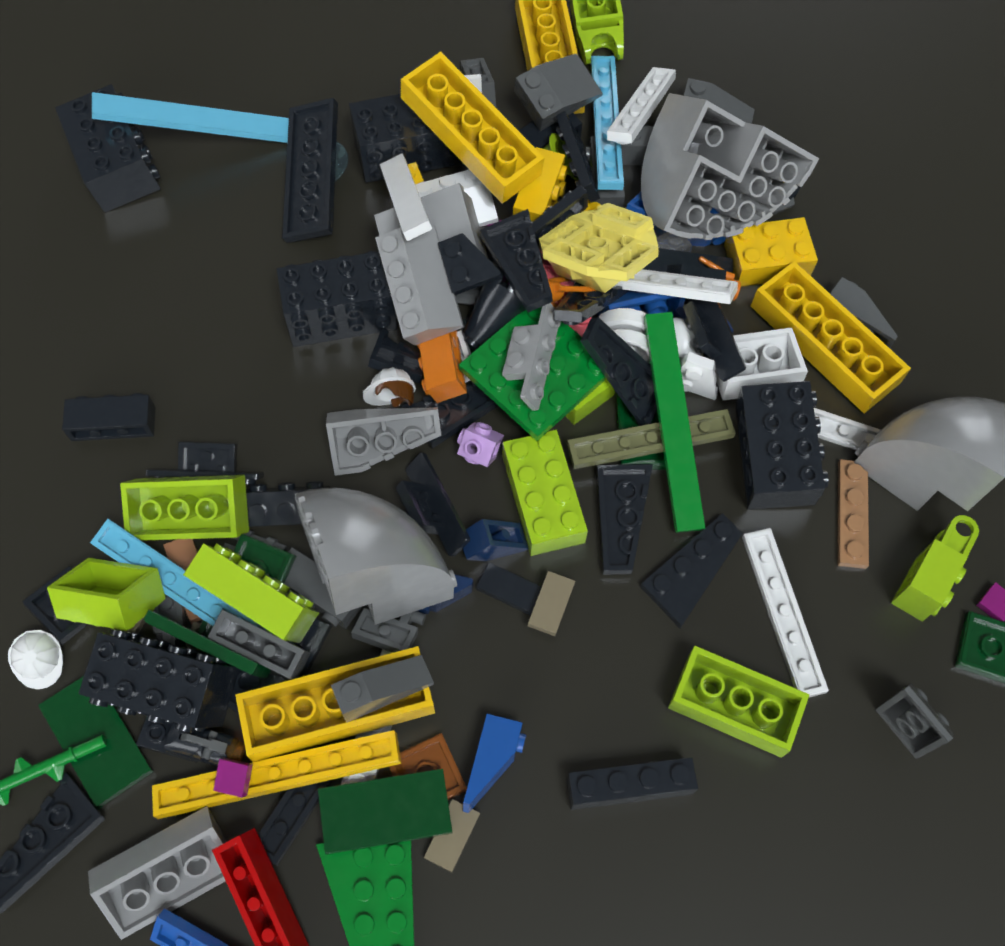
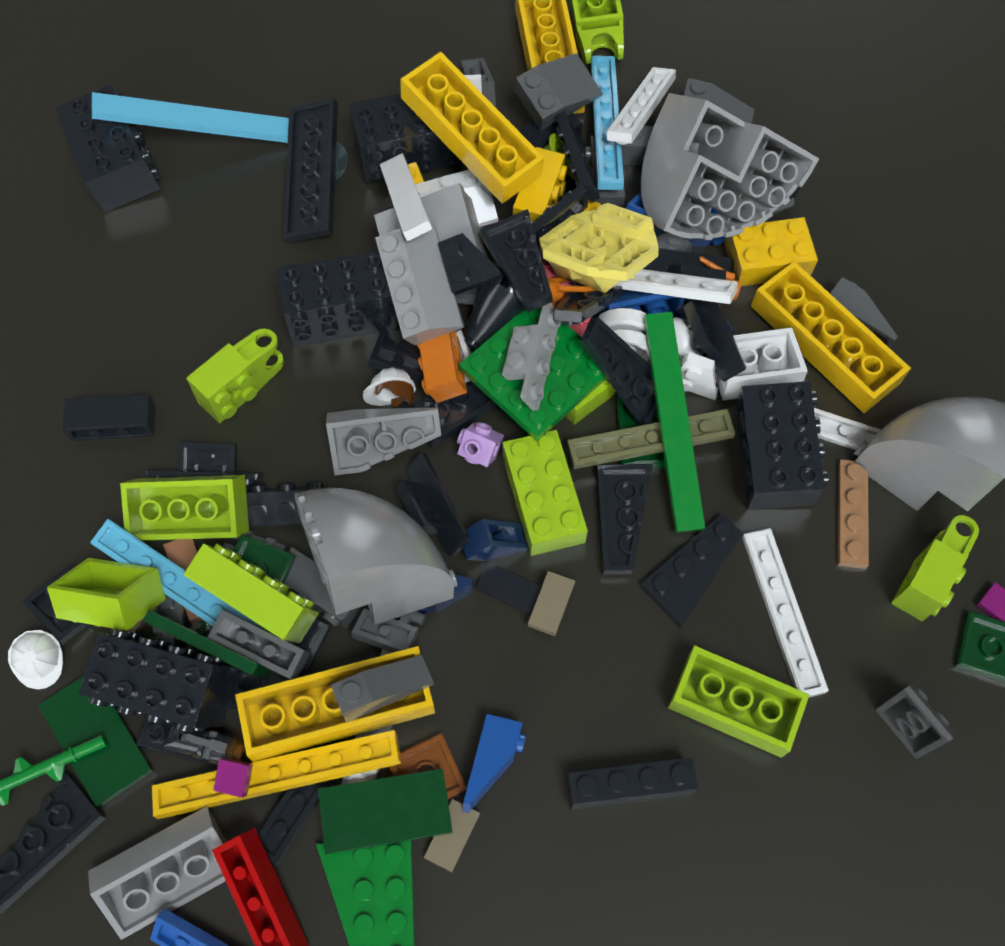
(235, 375): none -> lime brick

